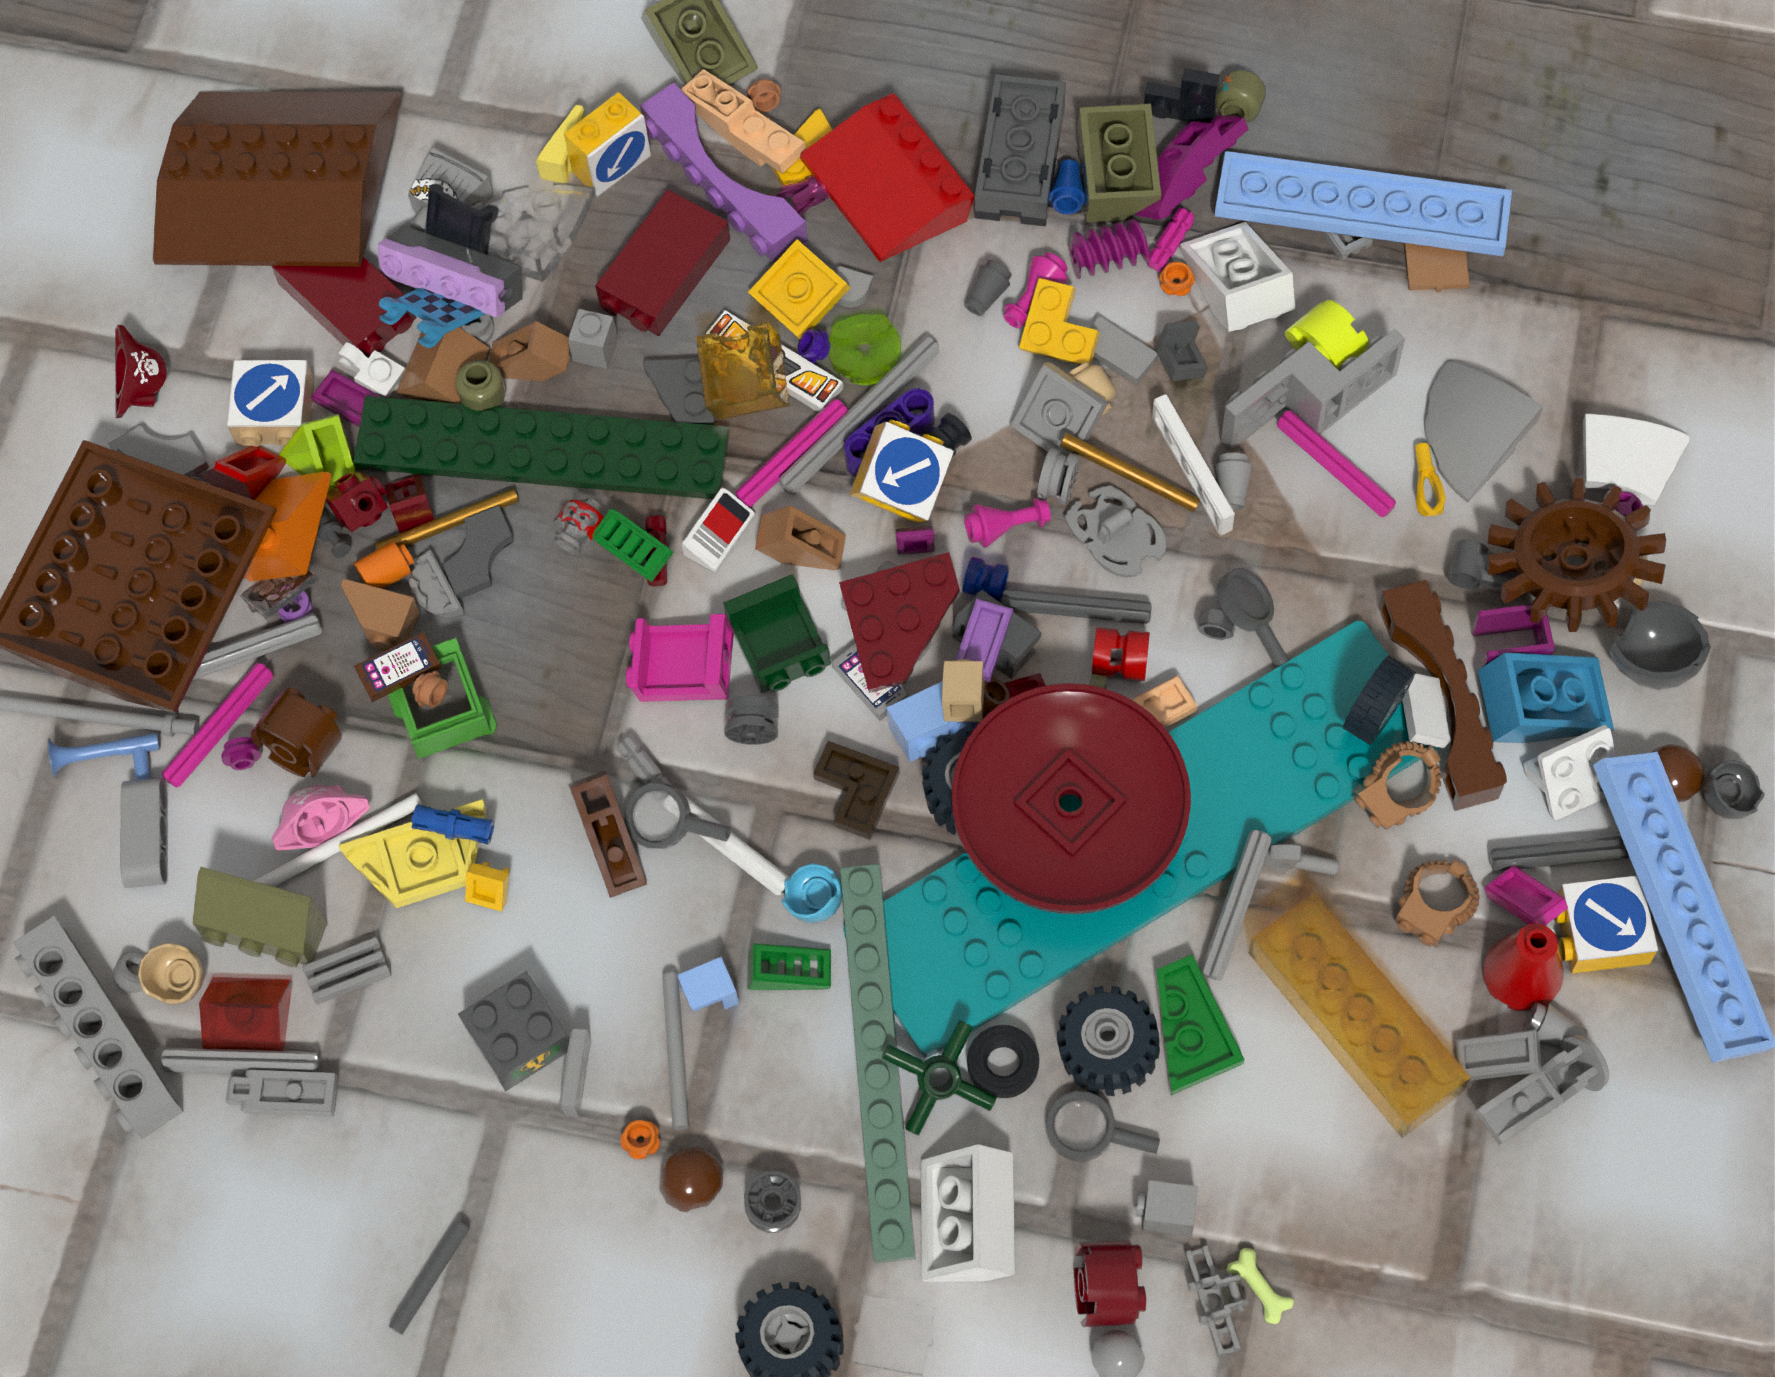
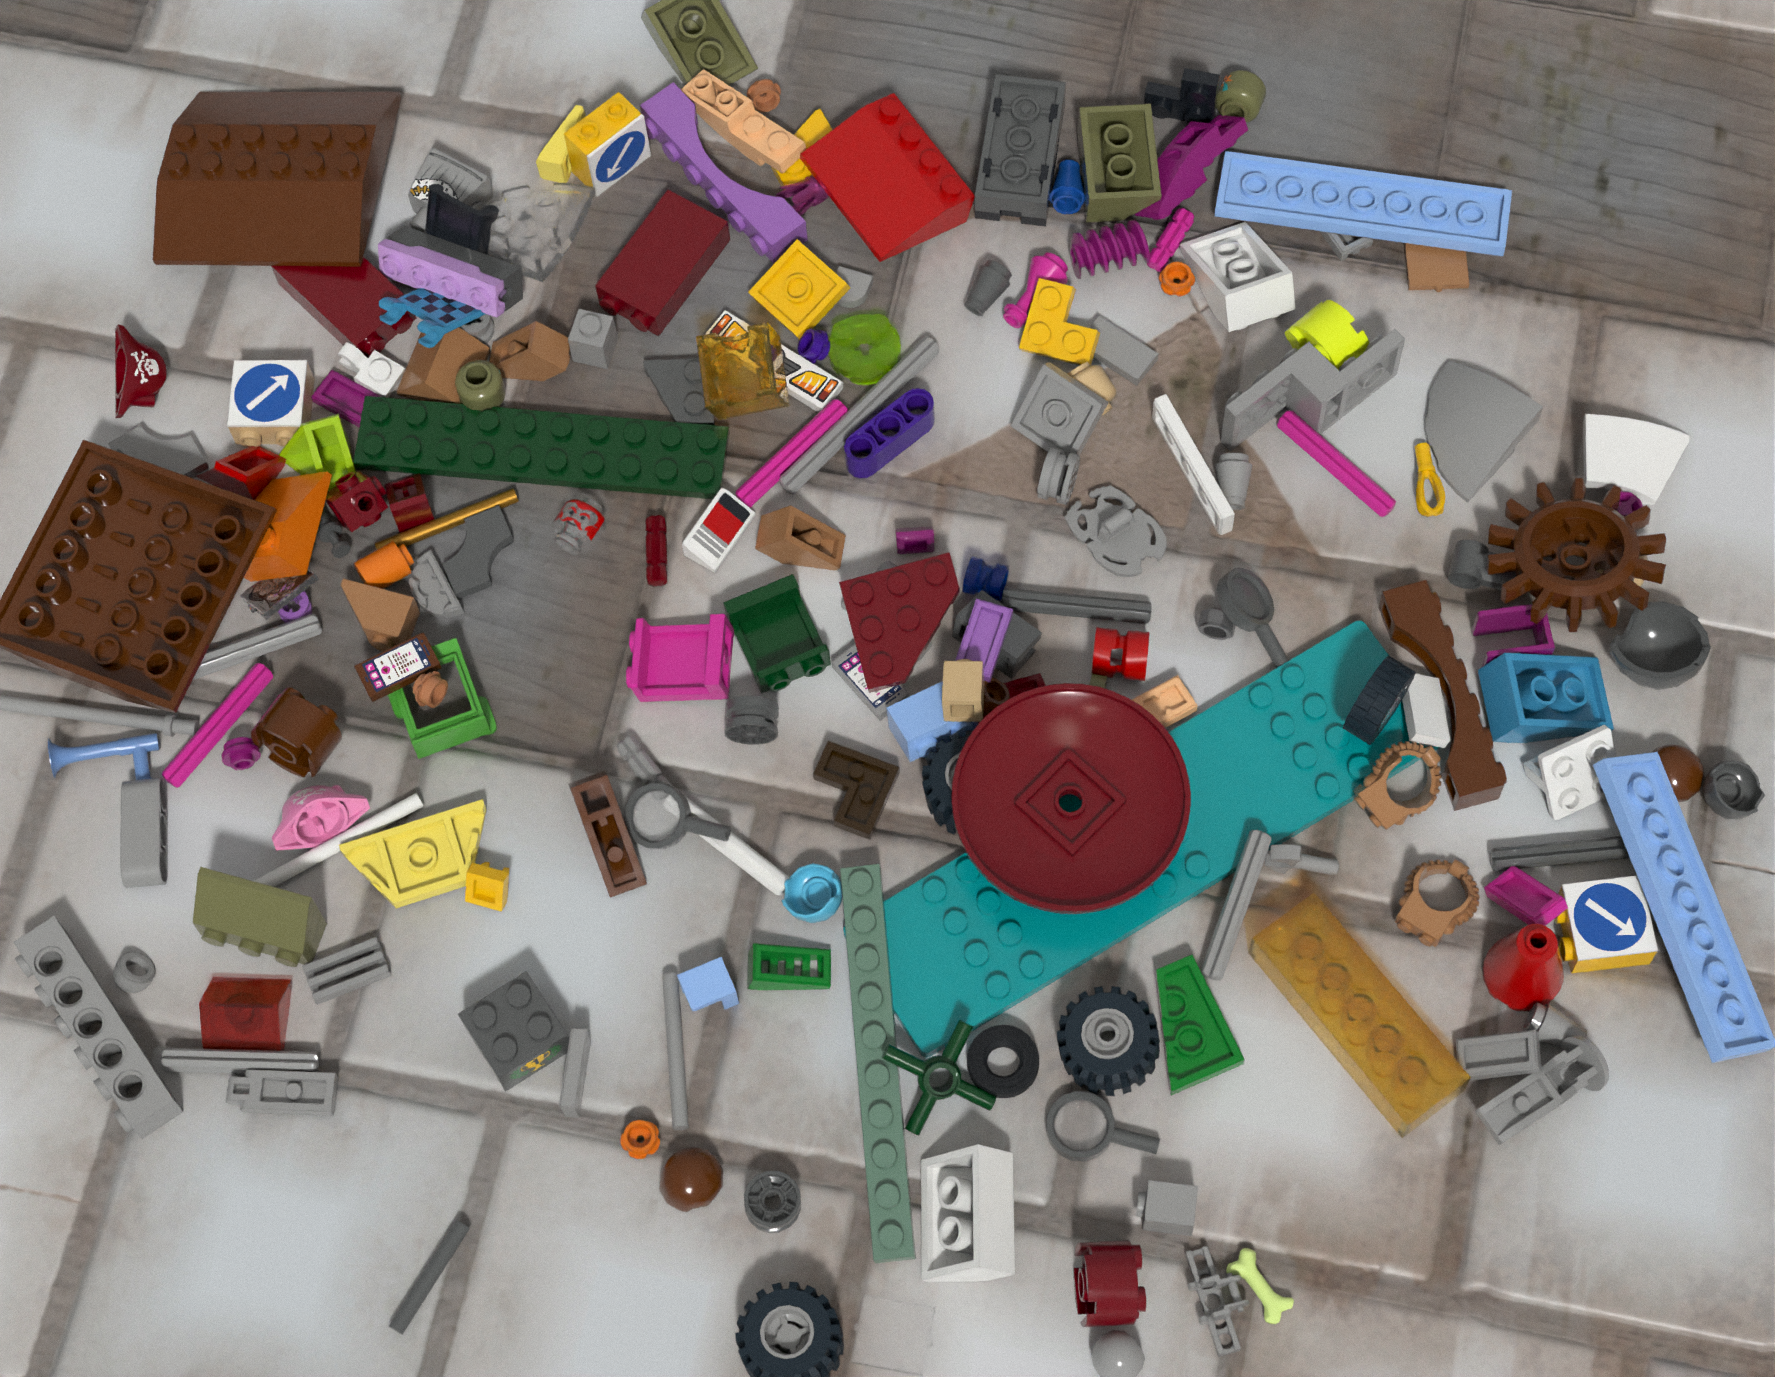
(171, 973): tan hair -> none
(453, 824): blue pin -> none
(613, 532): green slope -> none
(902, 471): piece -> none
(951, 432): black wheel -> none
(989, 523): dark pink piece -> none
(1130, 472): pearl gold bar -> none
(1179, 351): dark grey bracket -> none

